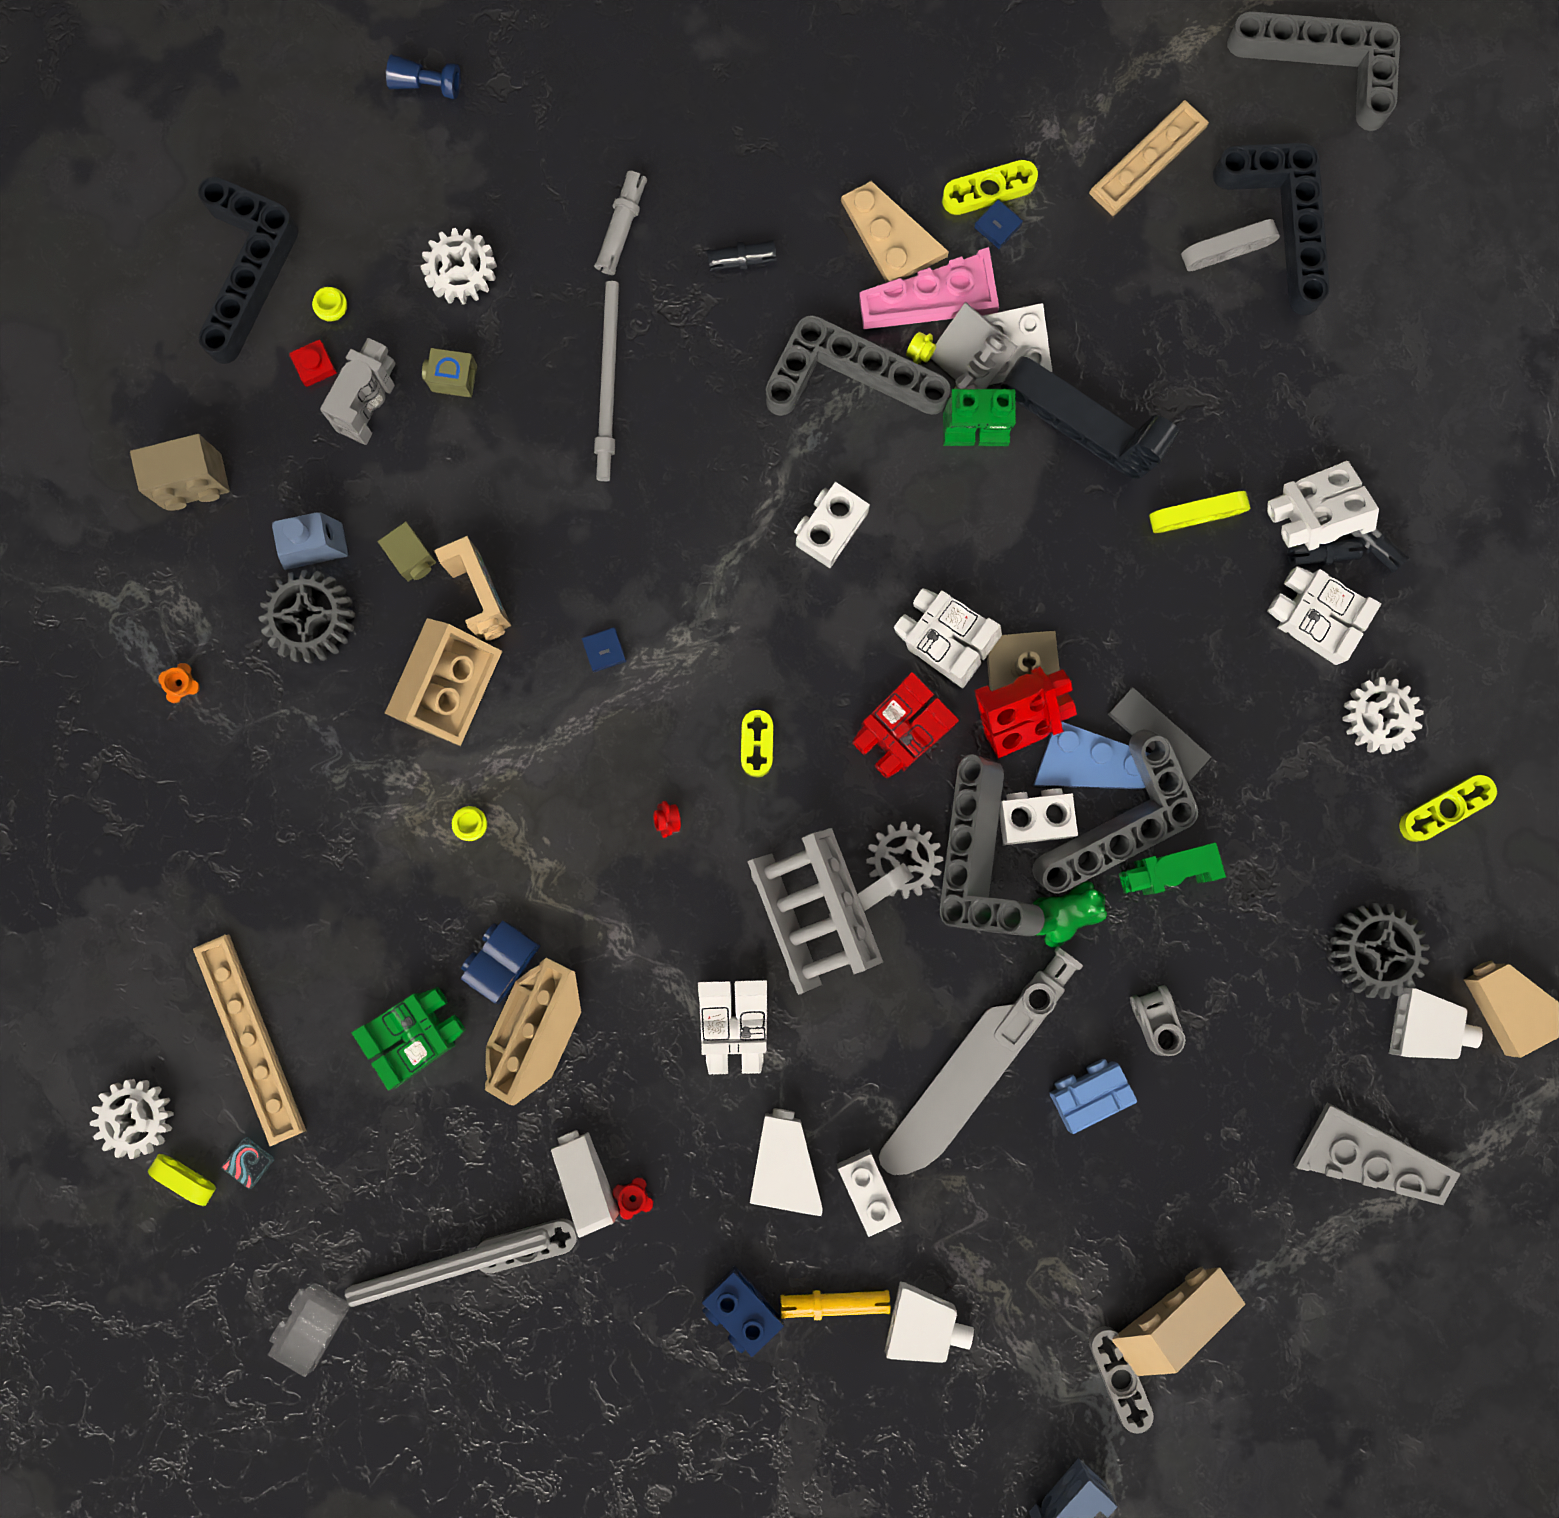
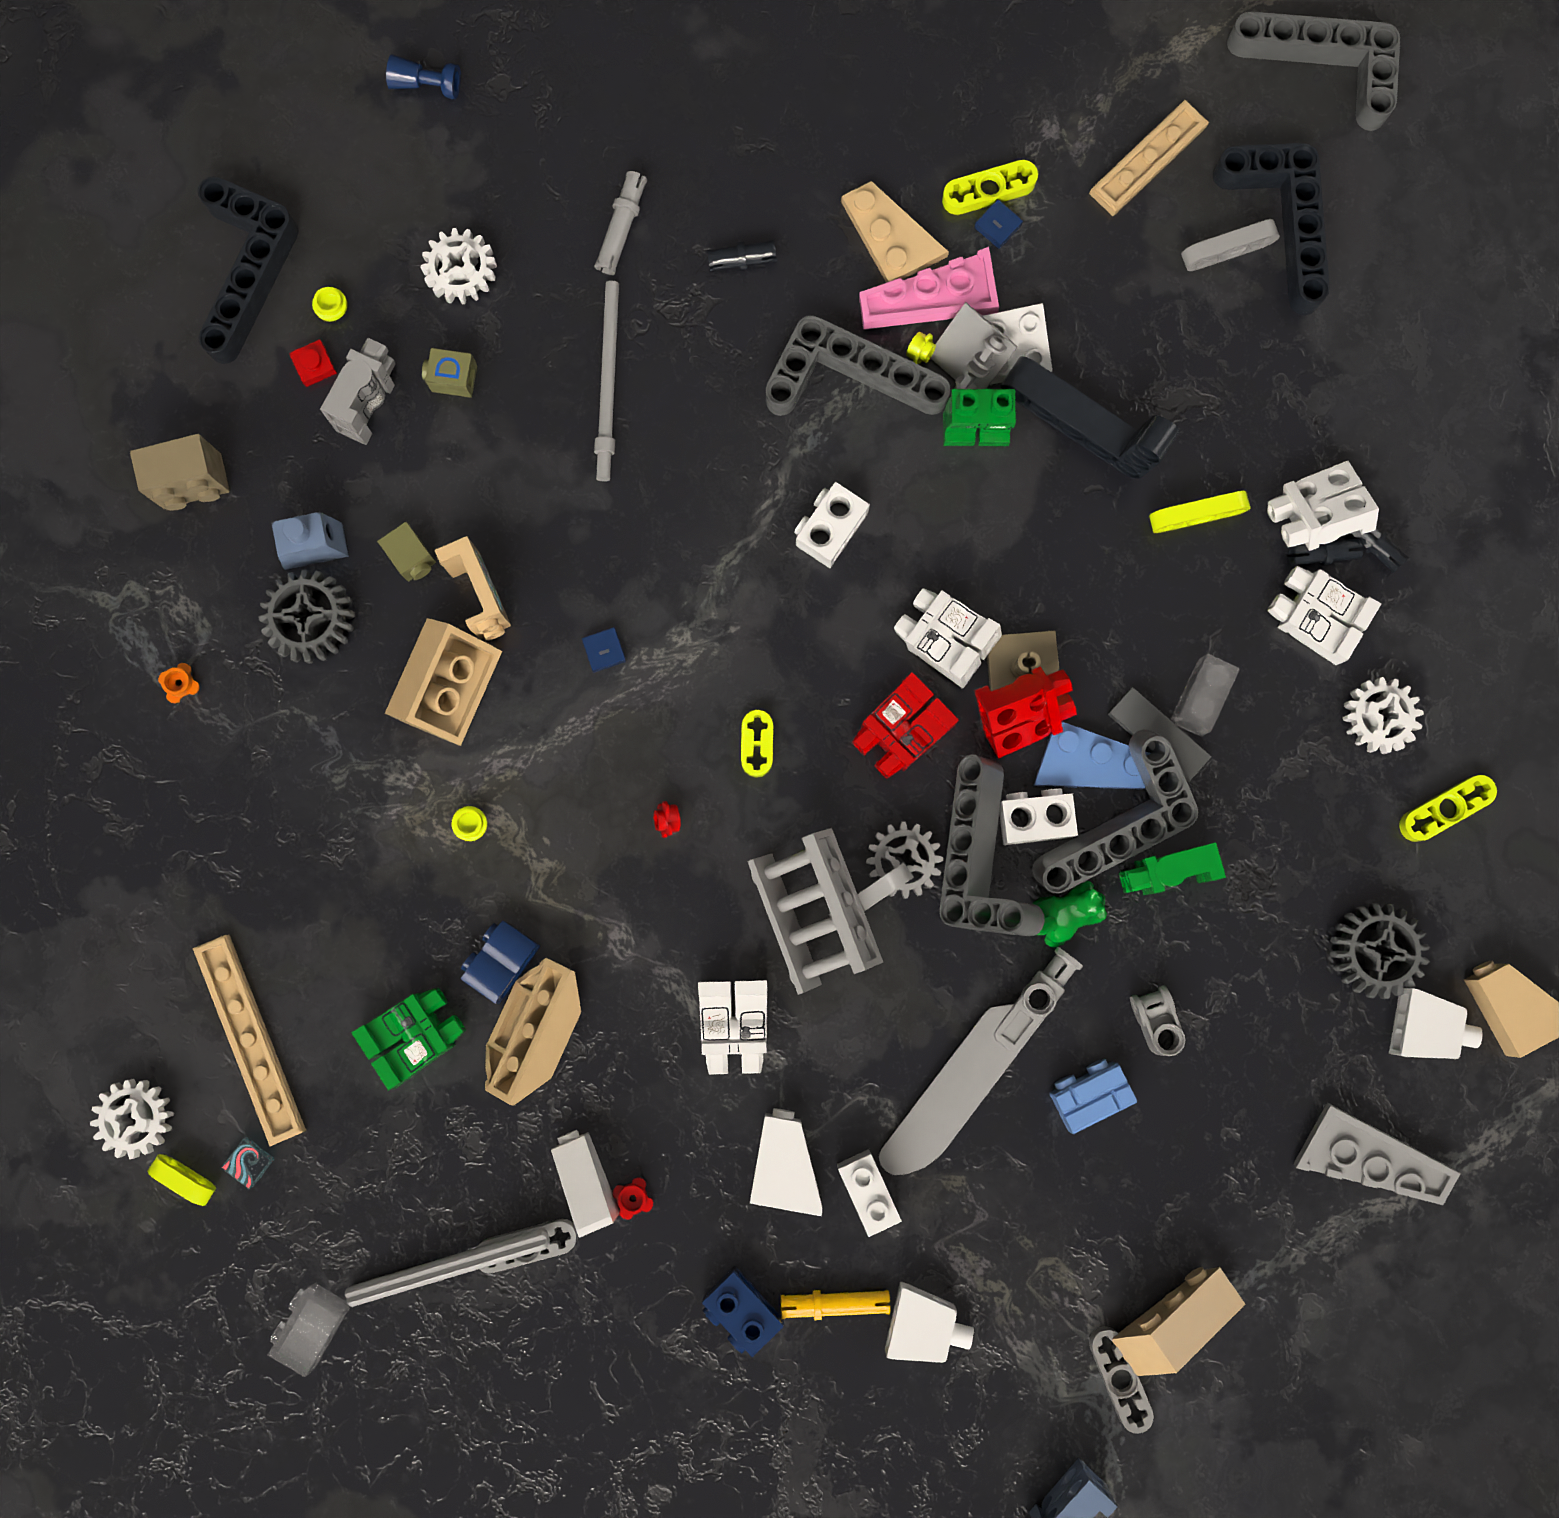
(1204, 695): none -> clear brick

